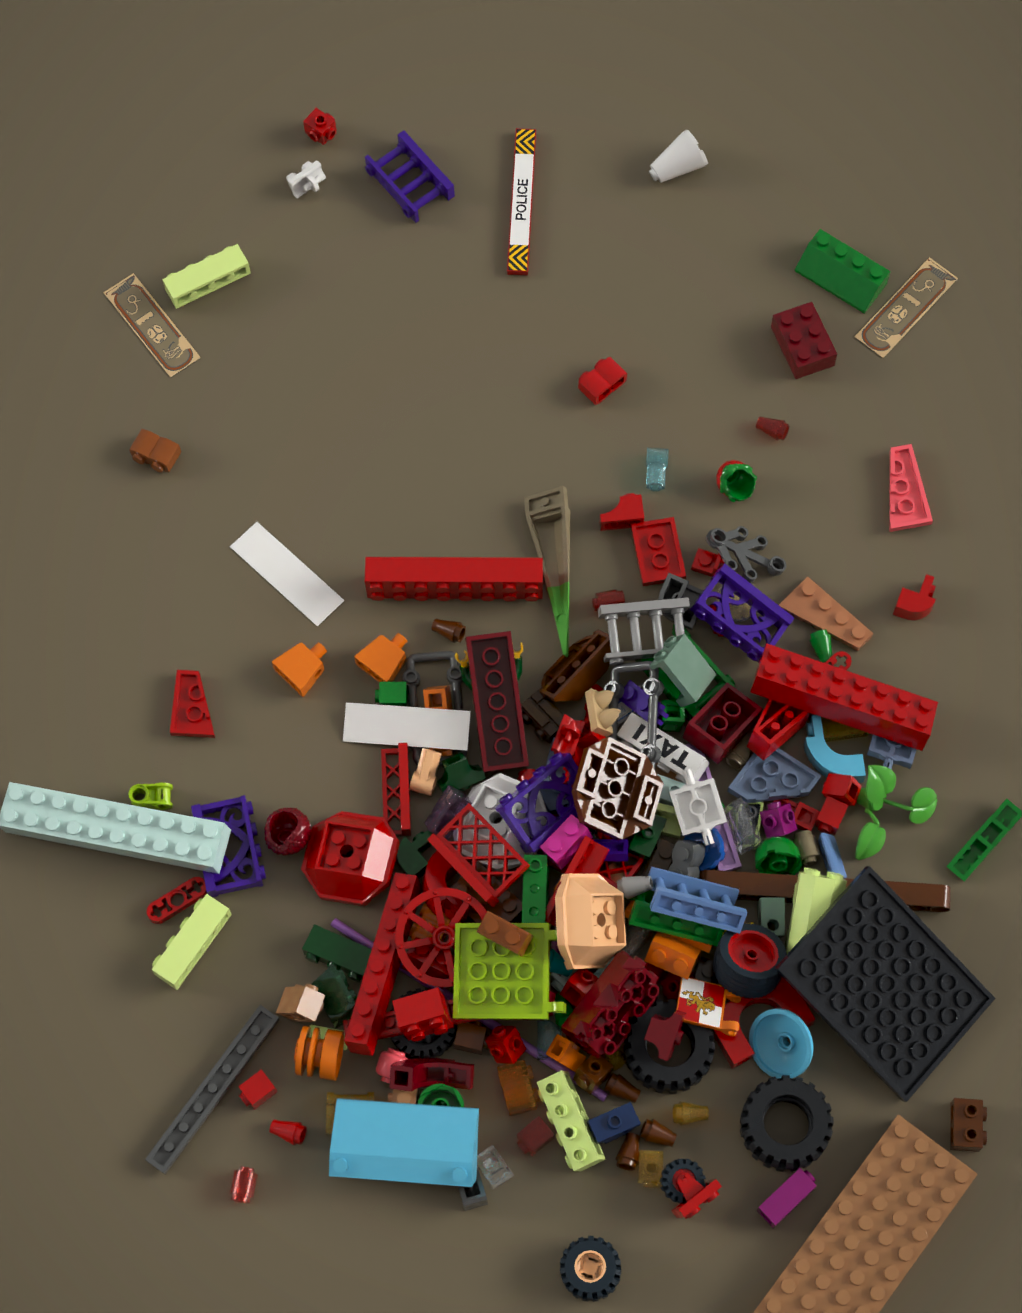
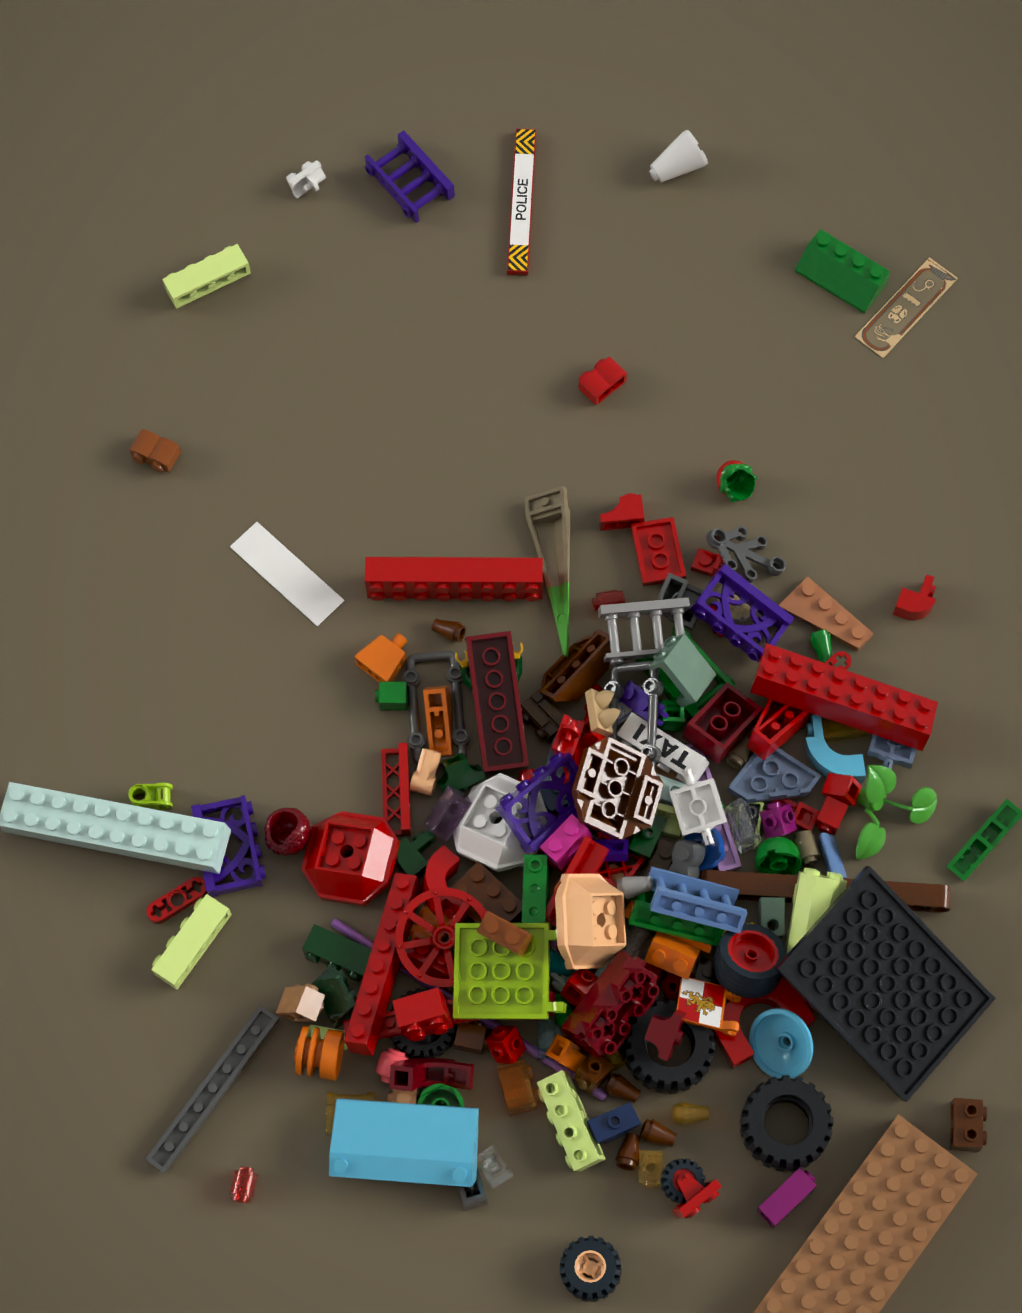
(152, 325): sticker -> none
(190, 708): red wing -> none
(257, 1090): red brick -> none
(289, 1131): red cone -> none
(300, 666): orange torso -> none
(320, 126): red brick -> none
(406, 725): white sticker -> none
(468, 871): red fence -> none
(534, 1137): clear red brick -> none
(656, 468): clear light blue piece -> none
(773, 427): clear red cone -> none
(803, 340): dark red brick -> none
(906, 492): coral wing -> none

